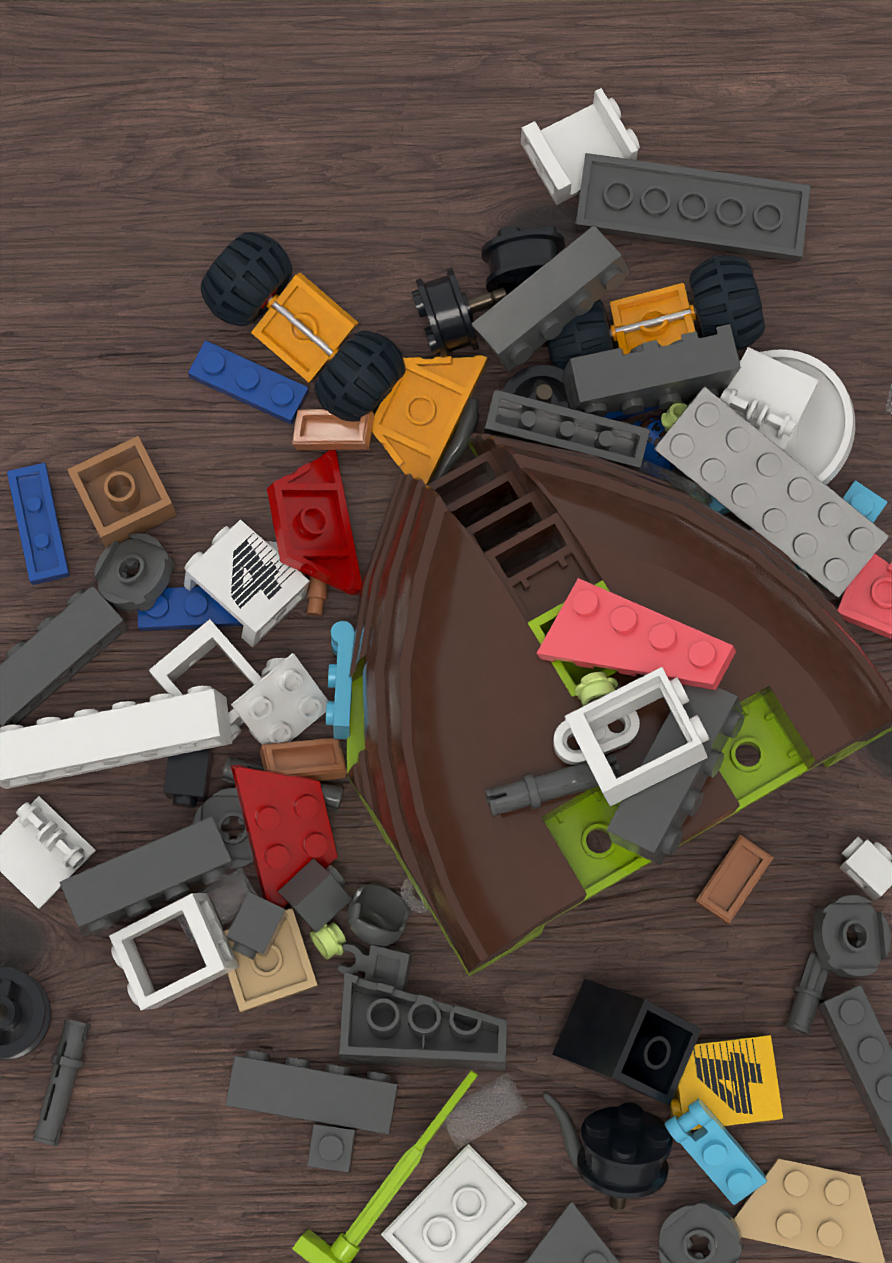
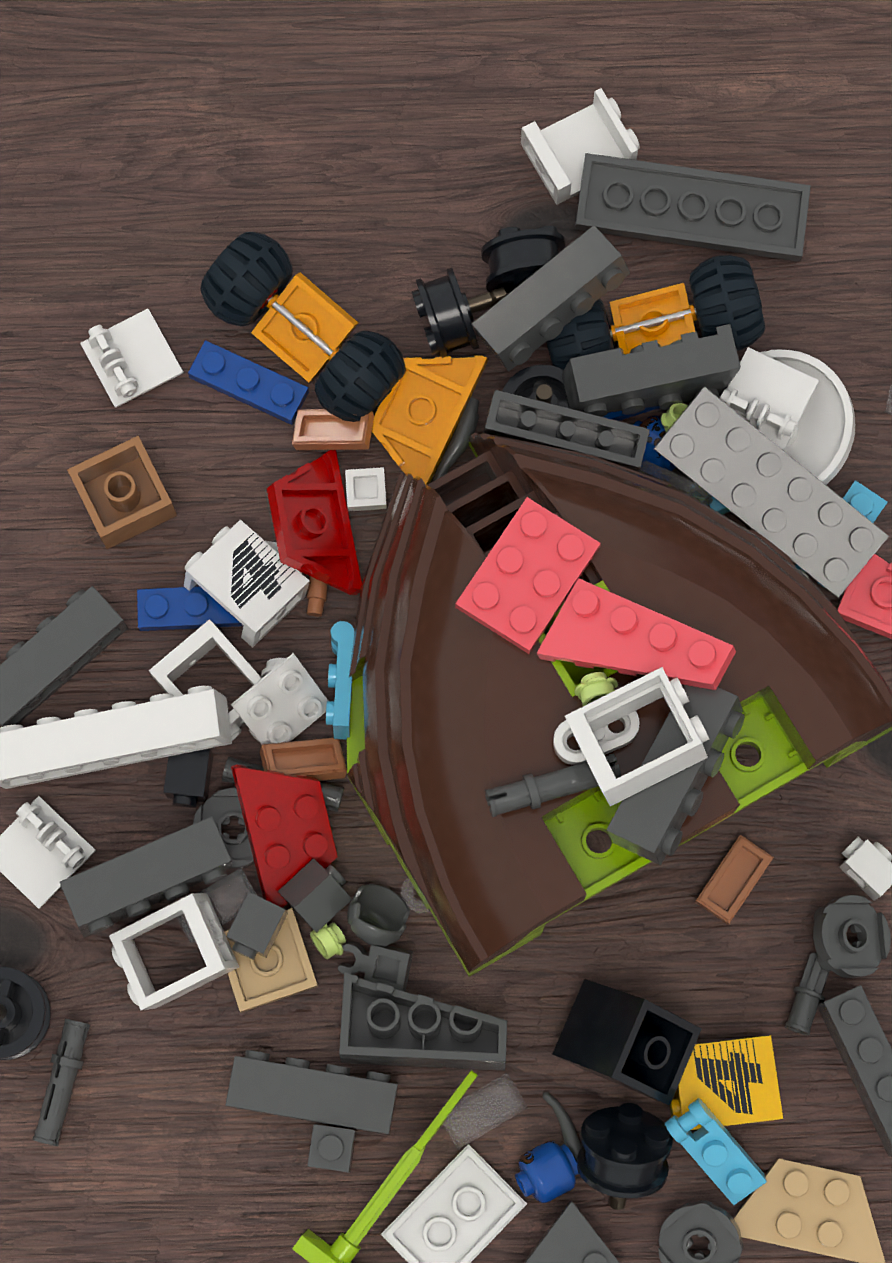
(38, 524): blue plate -> none
(131, 357): none -> white hinge
(147, 585): dark grey plate -> none
(365, 489): none -> white plate
(527, 575): none -> coral plate
(547, 1171): none -> blue head

